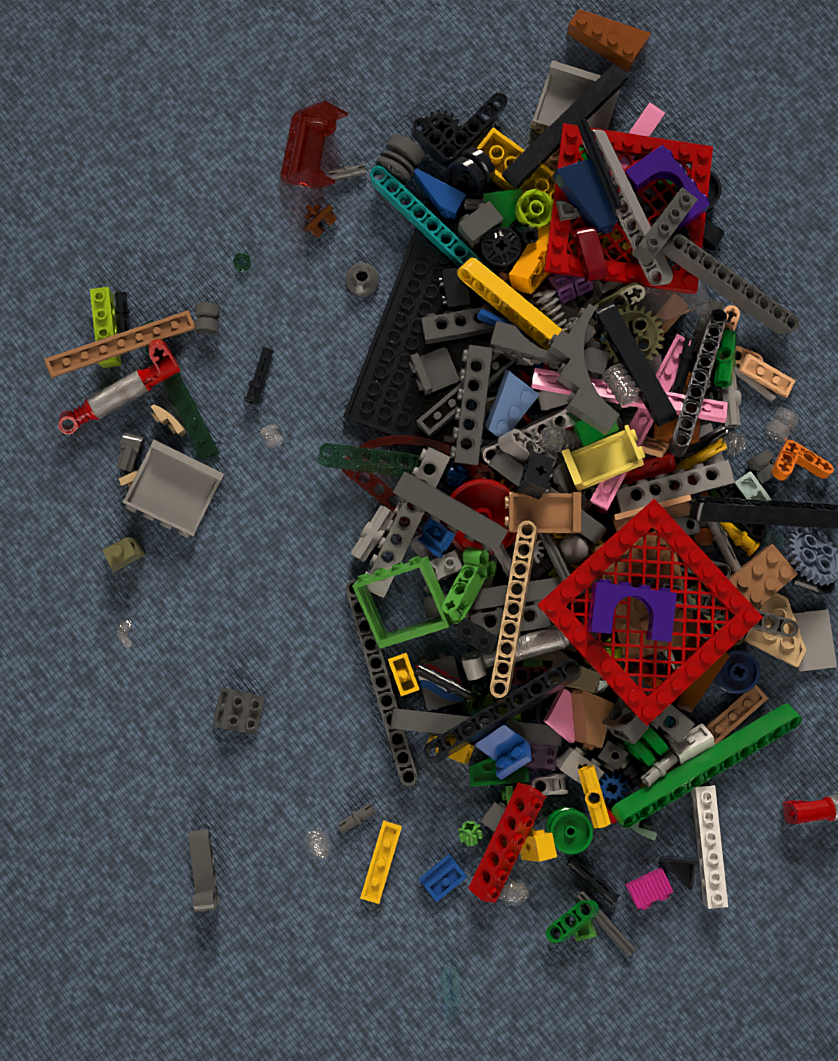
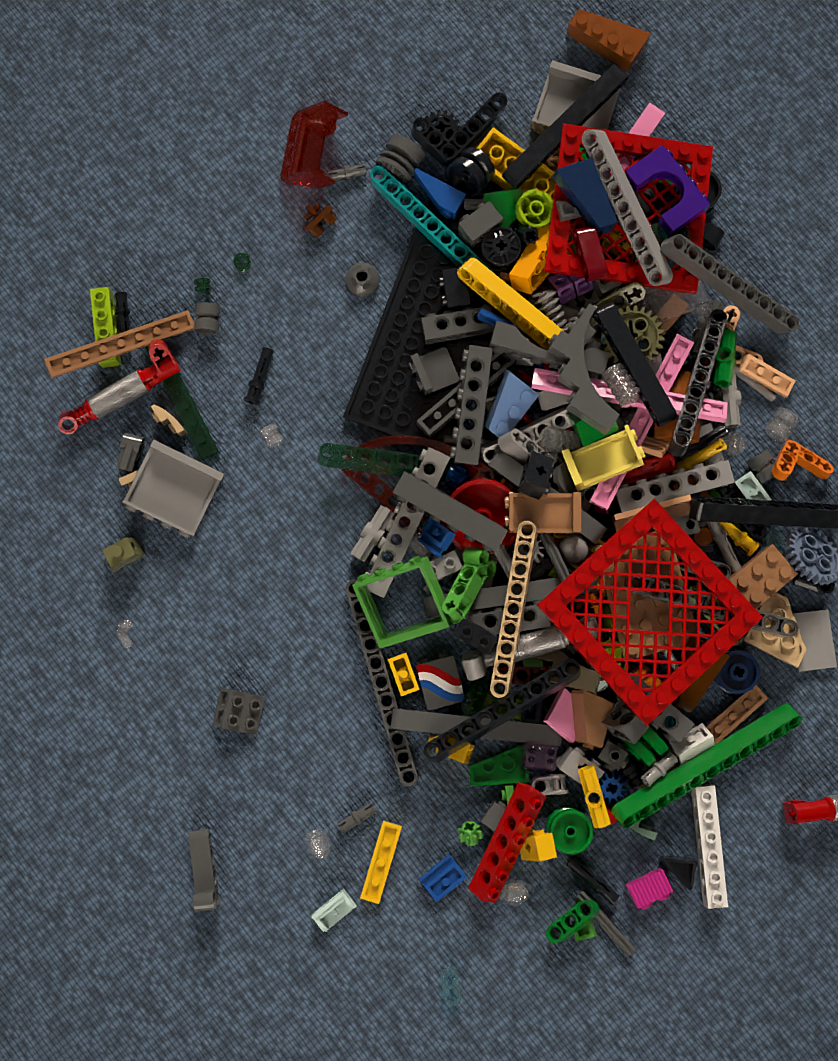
(202, 284): none -> clear green bush
(333, 910): none -> light aqua hinge
(450, 685): black pin -> none
(506, 748): blue bracket -> none
(599, 164): black axle -> none
(658, 603): dark purple arch -> none
(664, 226): dark grey brick -> none
(684, 365): black pin -> none

